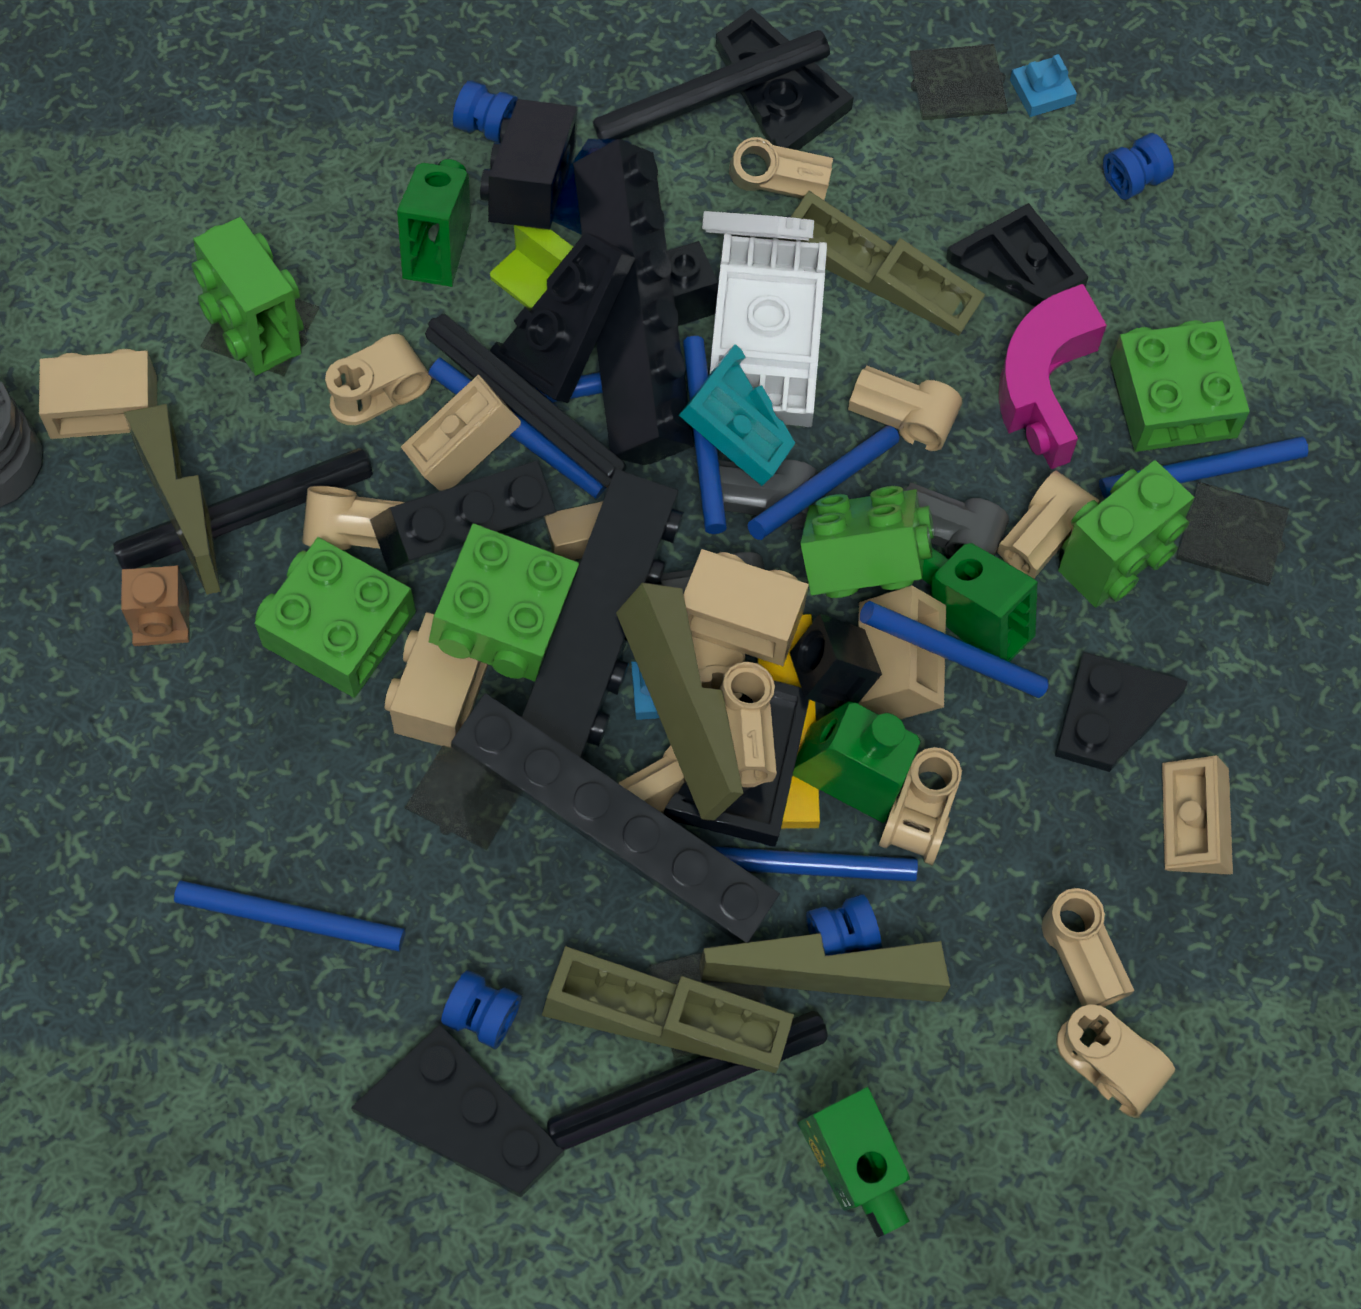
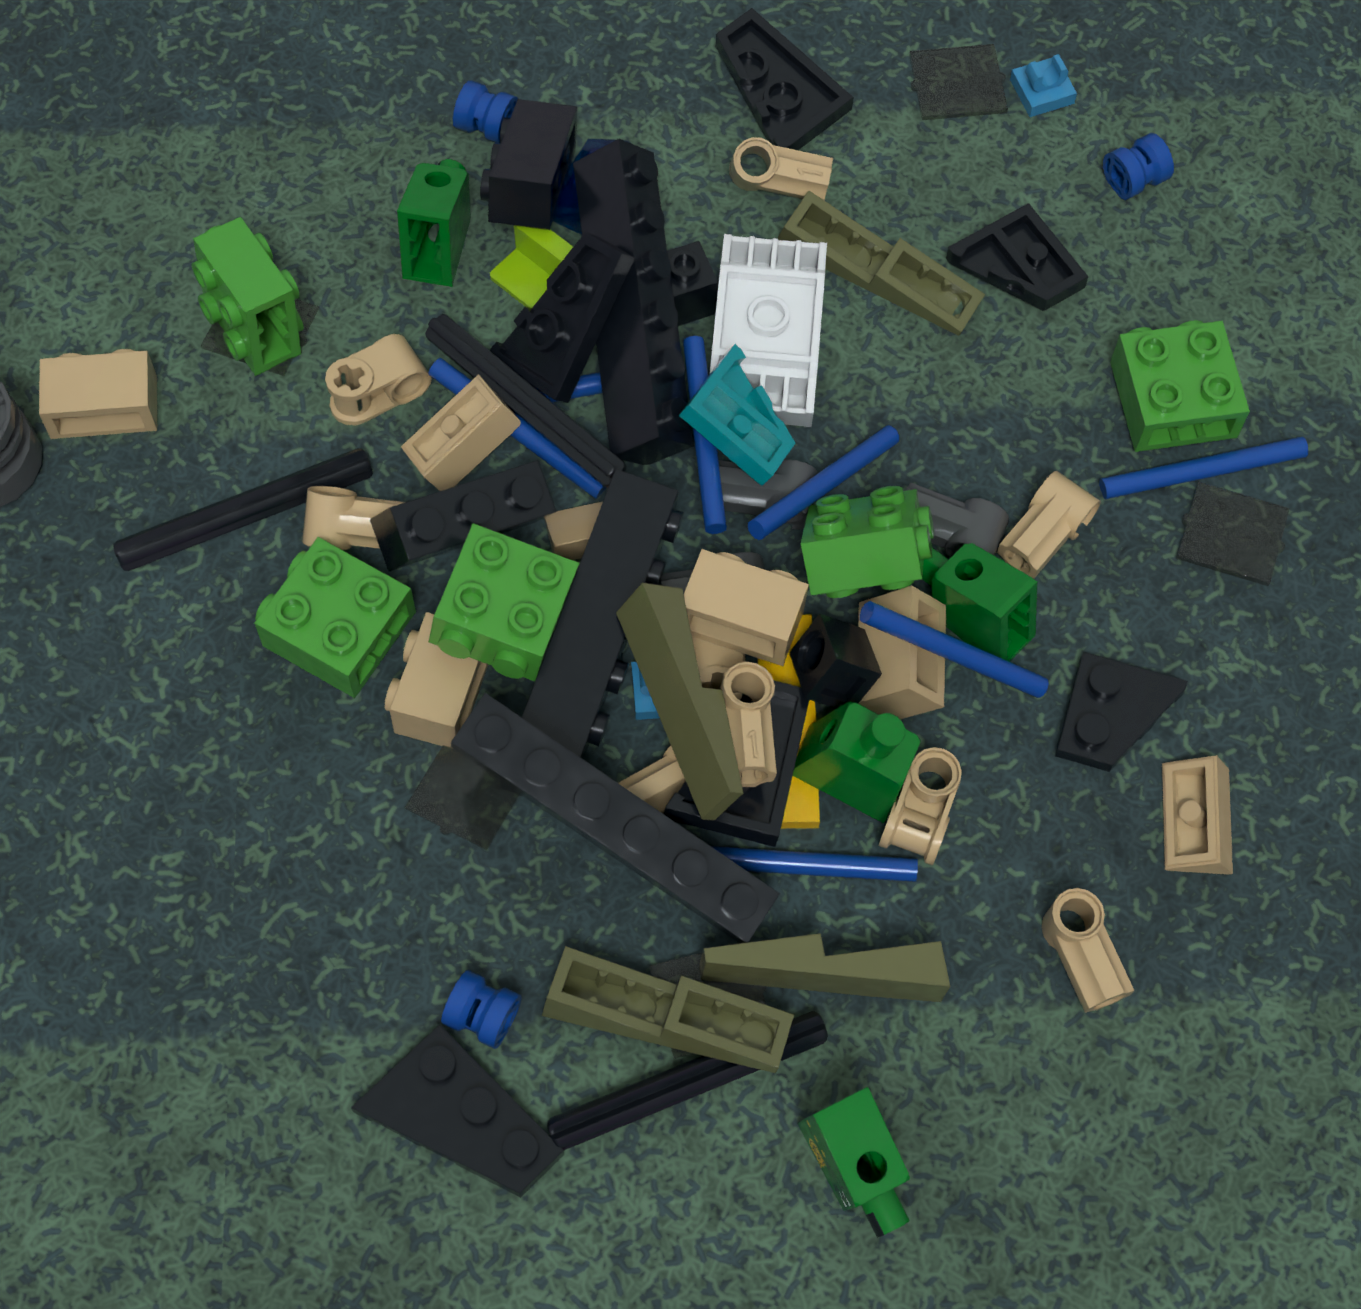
(155, 605): medium nougat brick -> none
(180, 496): olive slope -> none
(289, 915): blue bar -> none
(712, 86): black axle -> none
(758, 225): white tile -> none
(847, 927): blue wheel -> none
(918, 411): tan piece -> none
(1046, 338): dark pink arch -> none
(1117, 1060): tan piece -> none
(1125, 533): bright green brick -> none

